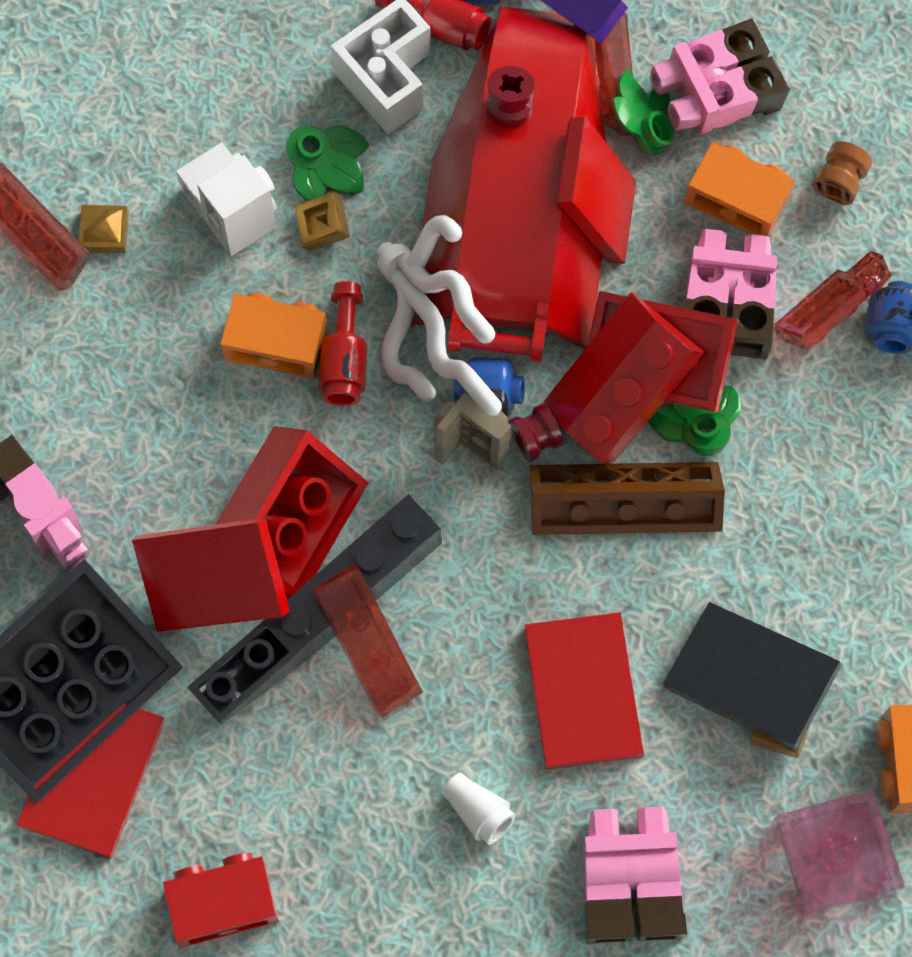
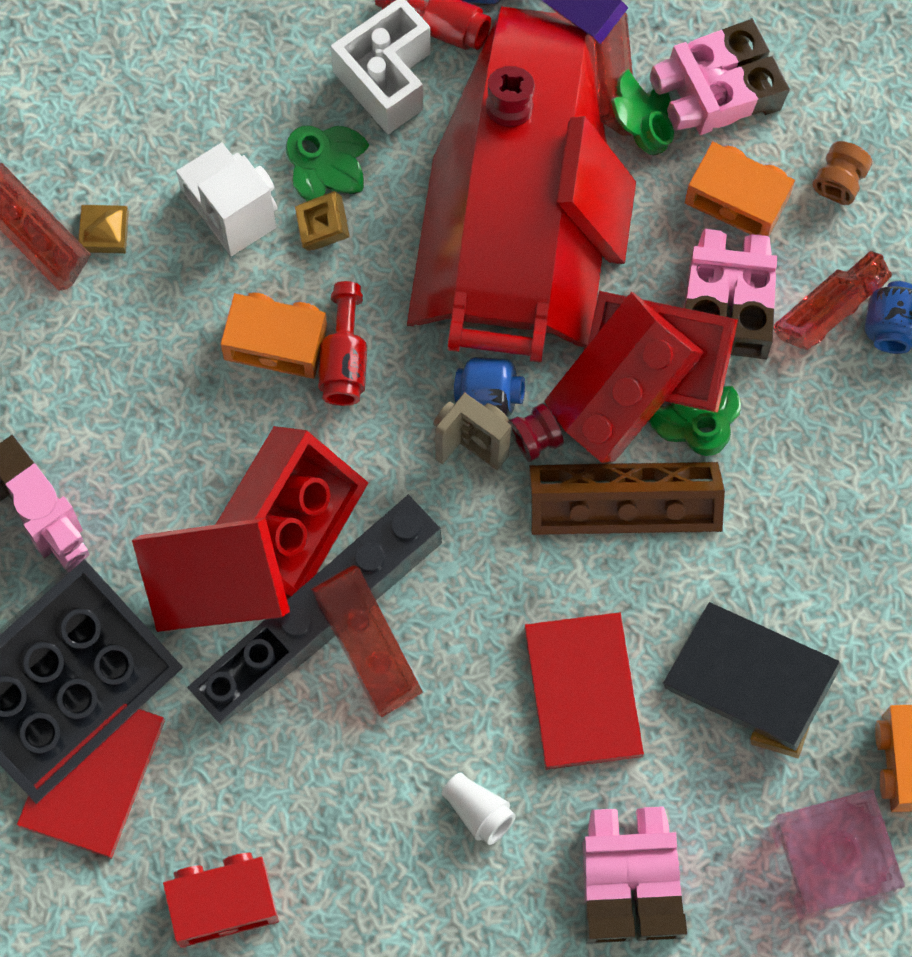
(411, 282): white plant -> none

